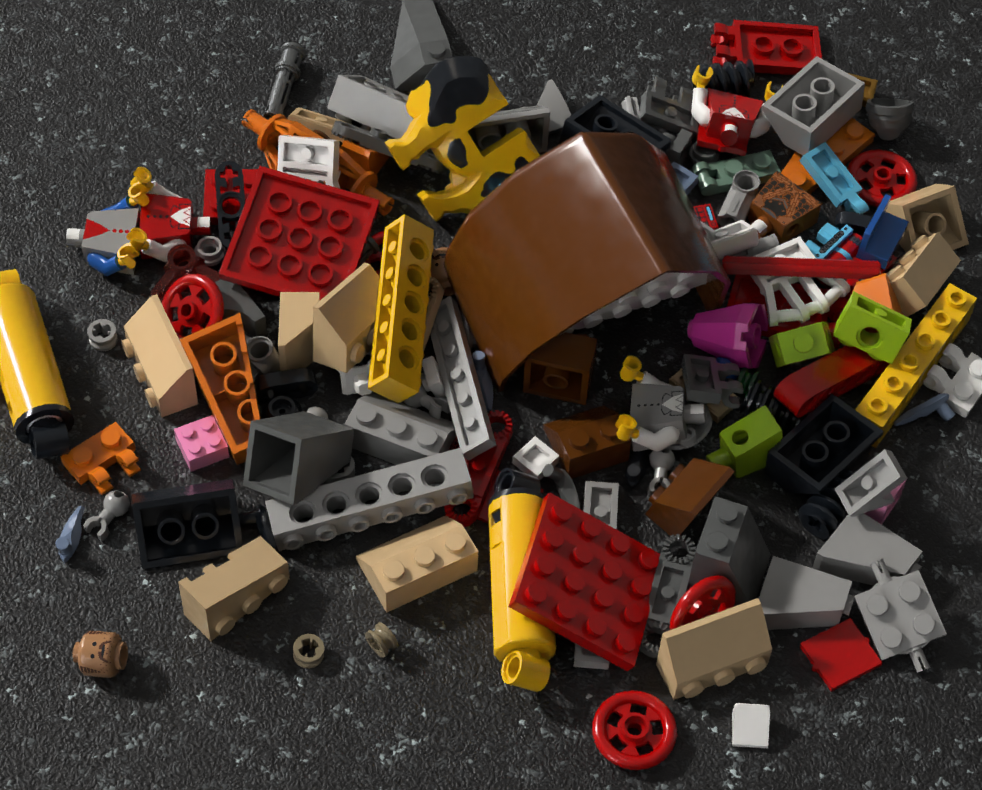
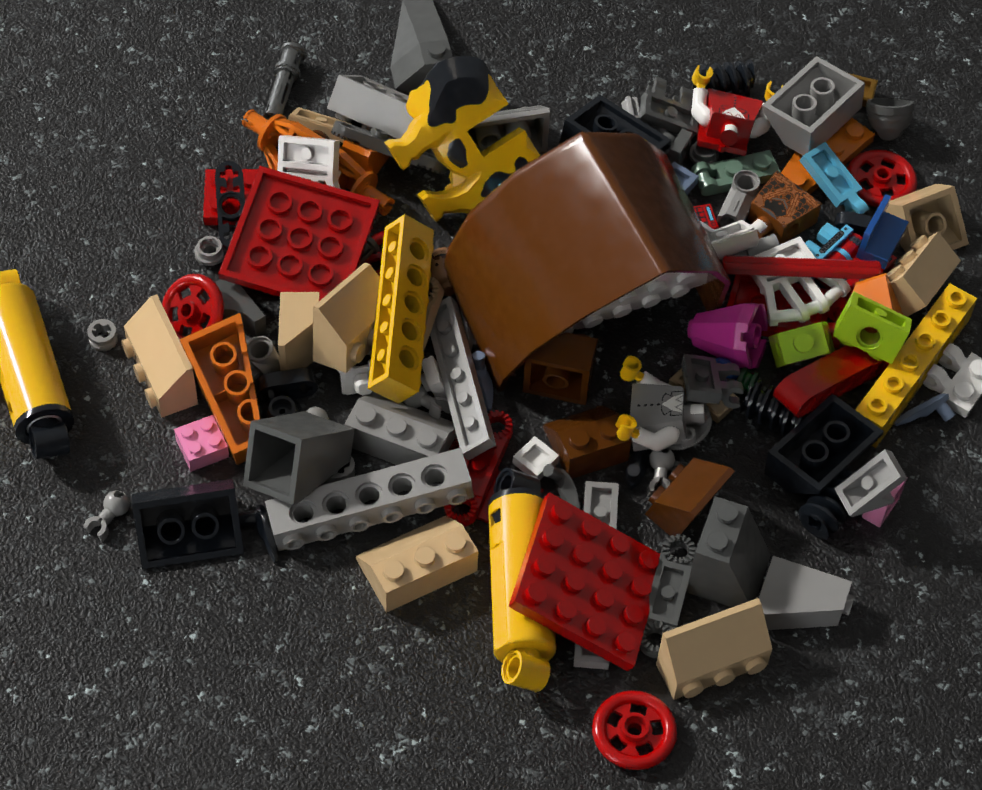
(70, 535): sand blue bar -> none
(98, 453): orange plate -> none
(100, 654): medium nougat head -> none
(105, 234): torso -> none
(164, 221): torso -> none
(173, 272): clear red axle -> none
(233, 588): tan wedge -> none
(305, 661): dark tan bush -> none
(381, 639): dark tan bush -> none
(558, 108): light grey slope -> none
(699, 604): red plate -> none
(747, 442): lime torso -> none
(750, 725): white slope -> none
(770, 46): red tile -> none
(840, 654): red piece -> none
(861, 542): light grey slope -> none
(900, 615): light grey plate -> none

